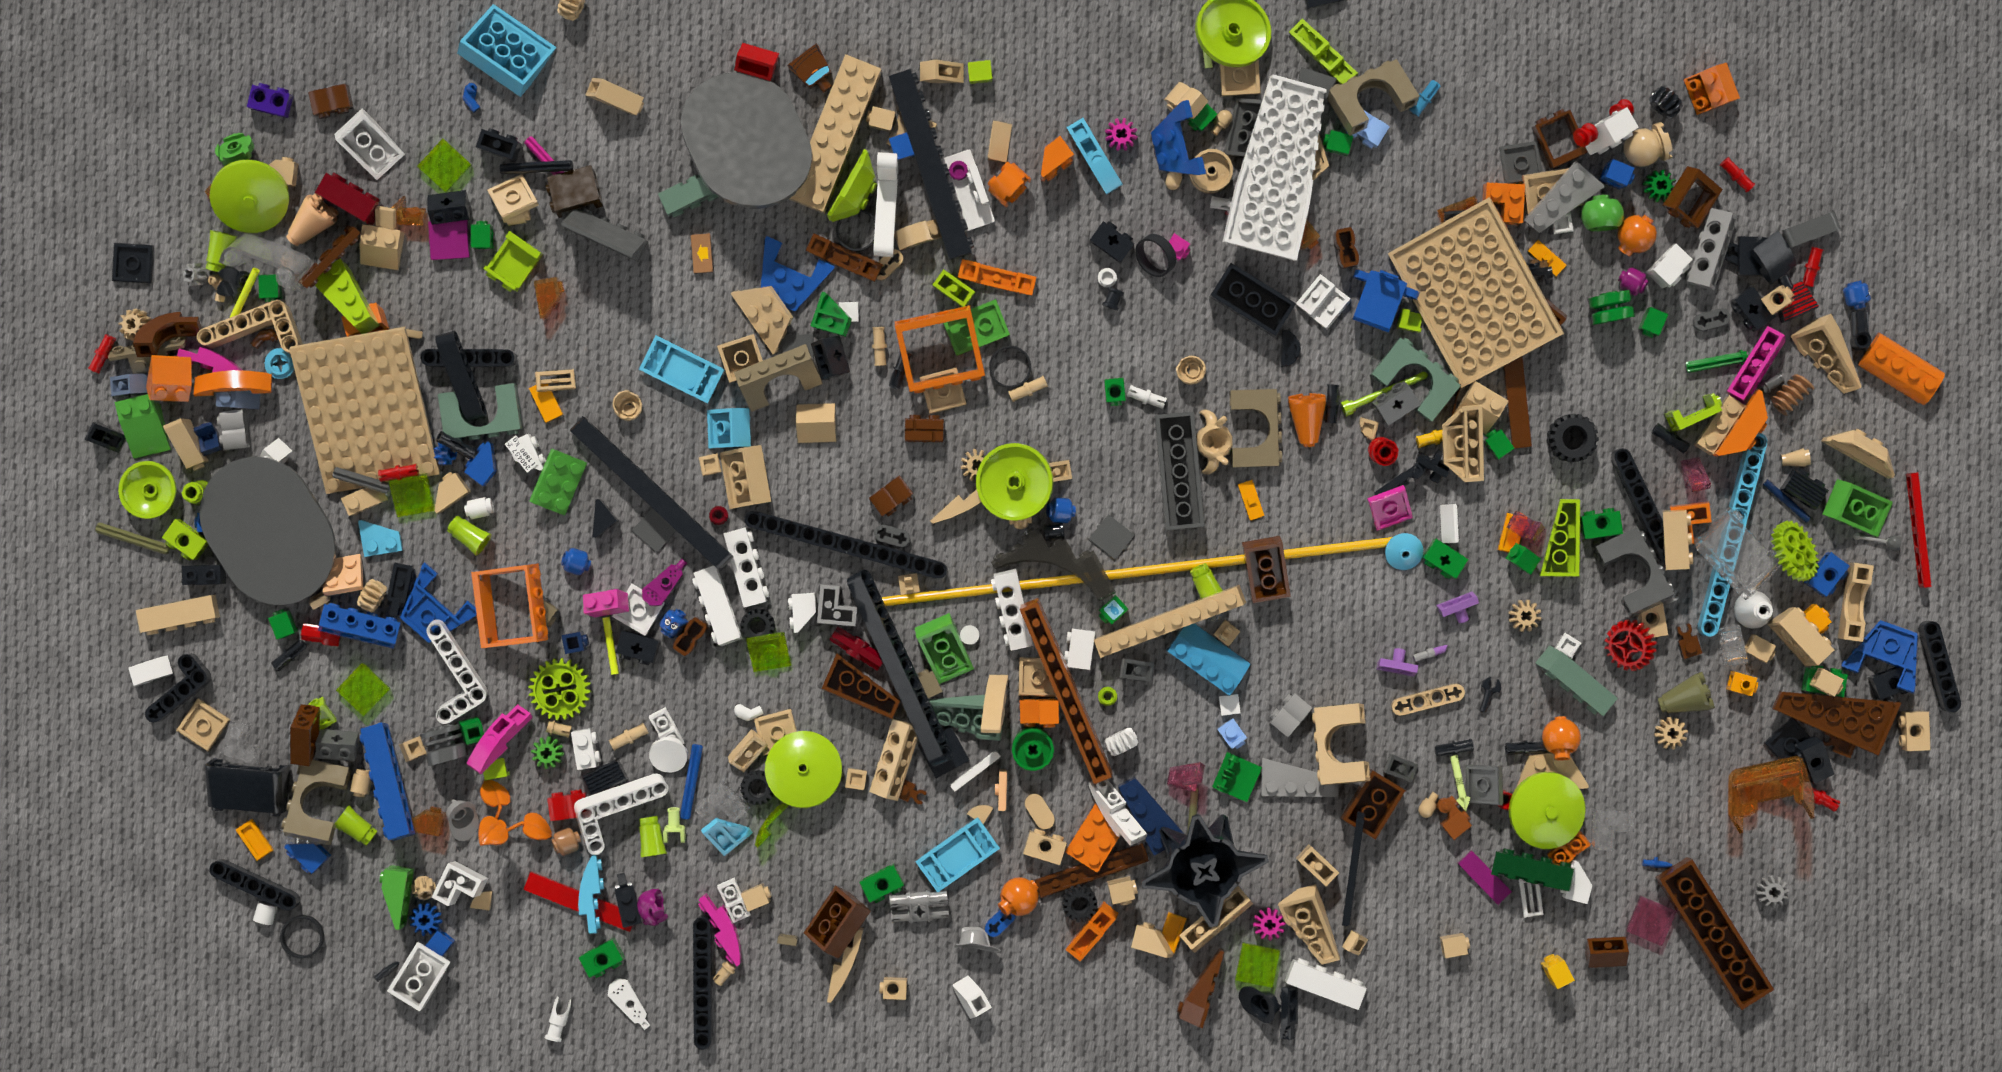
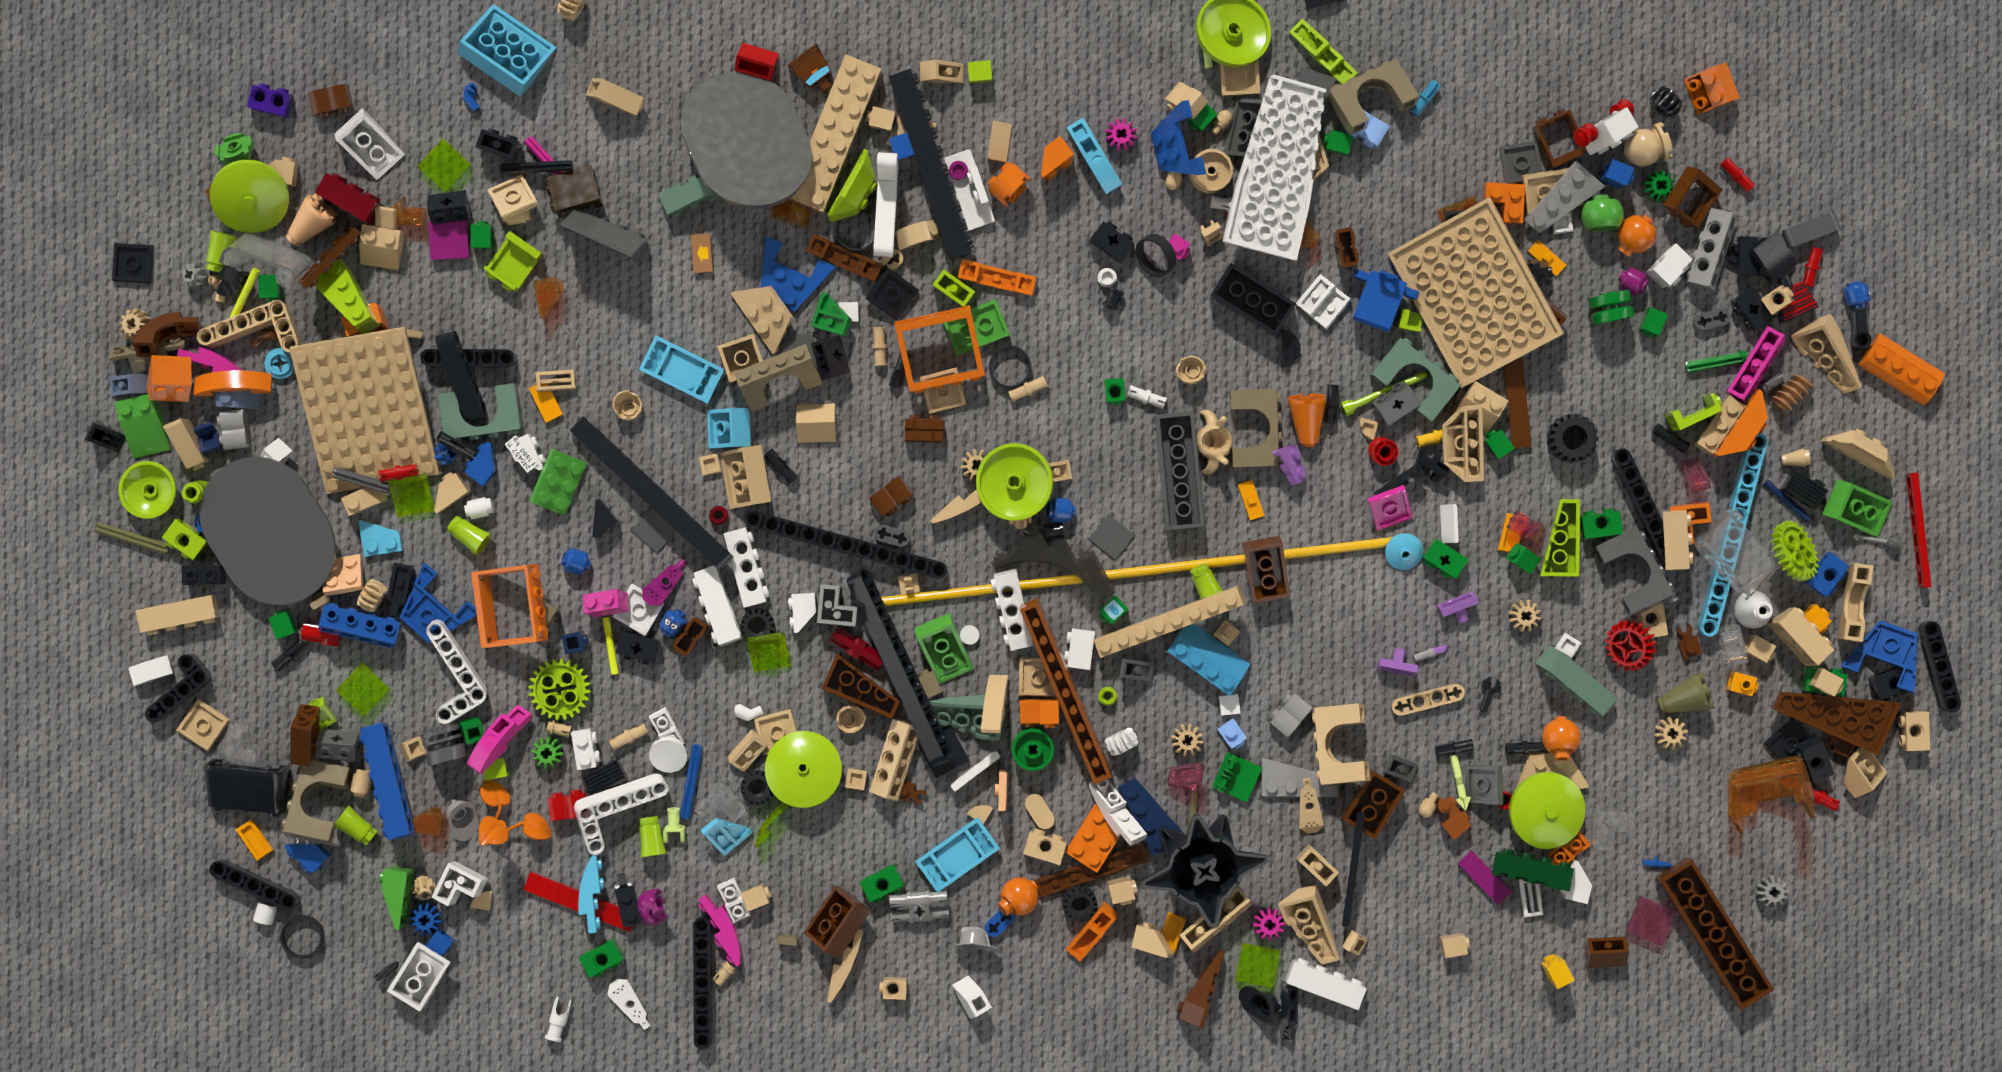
(102, 353): red pin -> none
(566, 841): medium nougat head -> none
(780, 466): none -> black pin
(791, 214): none -> clear orange slope
(845, 721): none -> tan hair
(891, 293): none -> black tile
(1193, 742): none -> tan gear
(1212, 233): none -> tan tile
(1291, 464): none -> medium lavender wing
(1309, 815): none -> tan piece
(1863, 773): none -> tan slope

